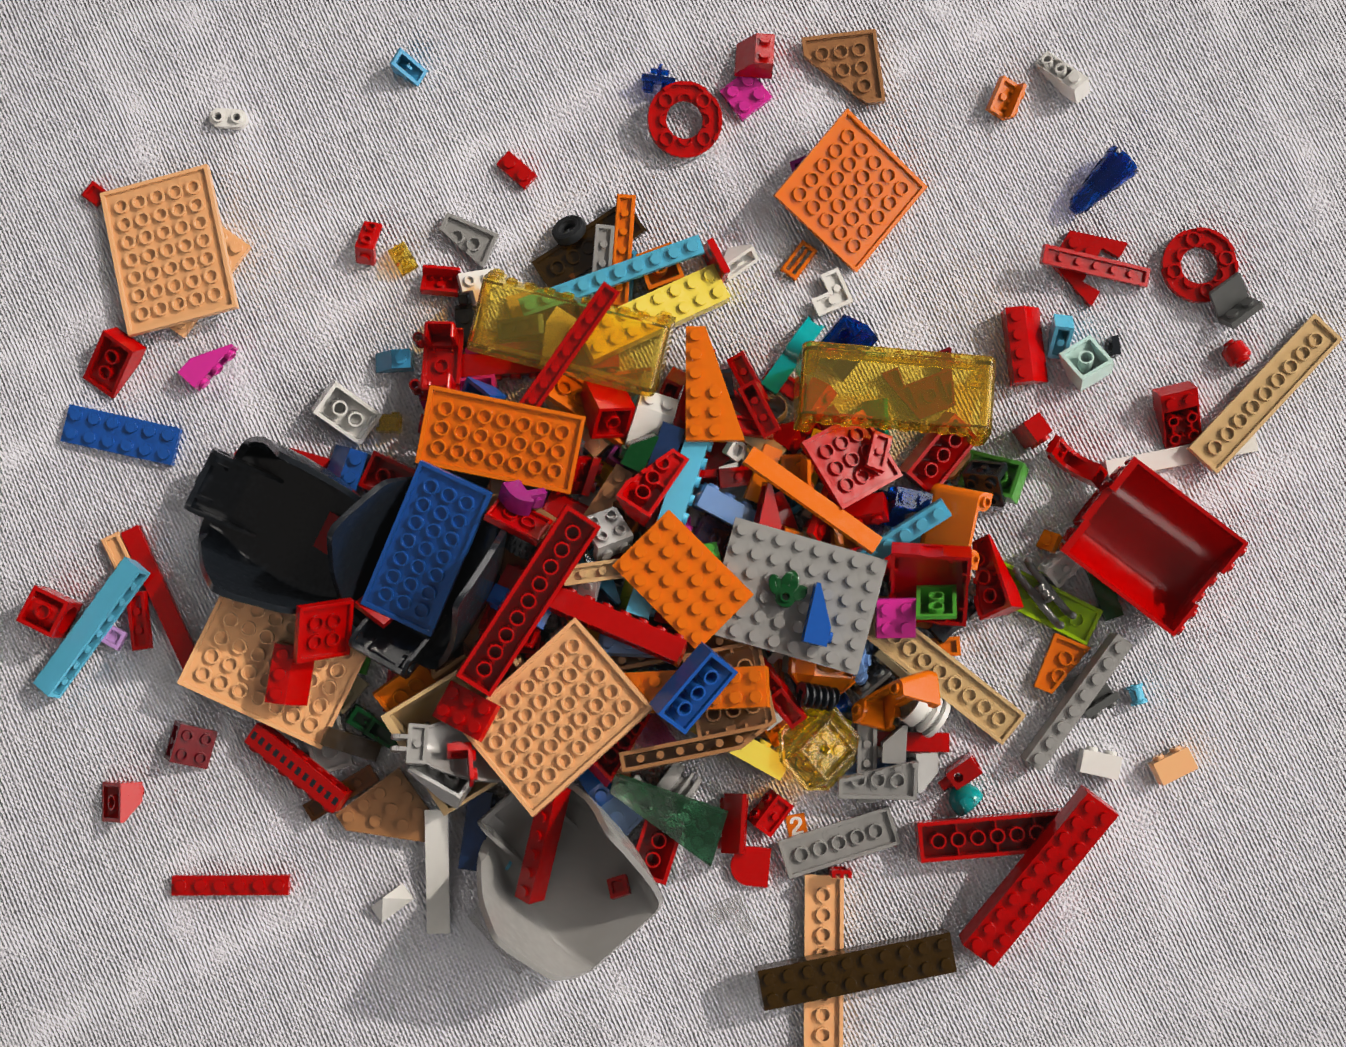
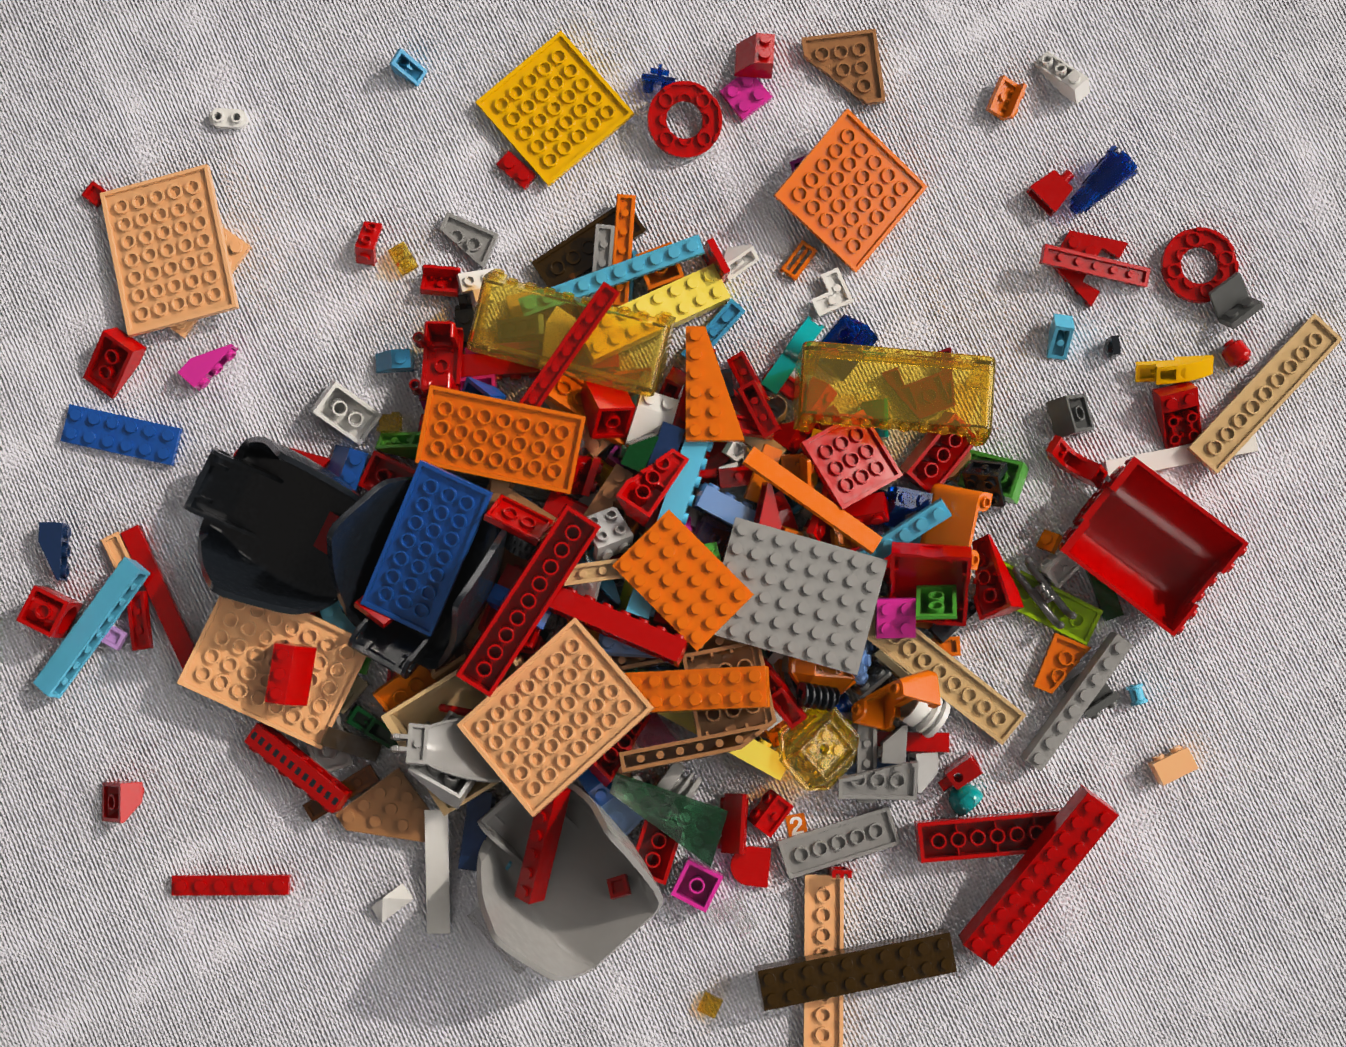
(54, 542): none -> dark blue slope
(190, 745): dark red bracket -> none
(323, 630): red plate -> none
(399, 444): none -> bright green slope
(463, 750): red bracket -> none
(466, 711): red plate -> none
(519, 500): magenta brick -> none
(554, 108): none -> yellow plate
(572, 236): black tyre -> none
(693, 688): blue slope -> none
(696, 884): none -> dark pink brick
(709, 1004): none -> clear yellow plate
(722, 322): none -> dark azure plate
(788, 586): dark green plate -> none
(817, 622): blue slope -> none
(878, 452): plate -> none
(1024, 345): red slope -> none
(1032, 432): red brick -> none
(1051, 190): none -> red torso
(1070, 415): none -> dark grey slope
(1086, 363): light aqua slope -> none
(1098, 763): white brick -> none
(1174, 371): none -> yellow slope

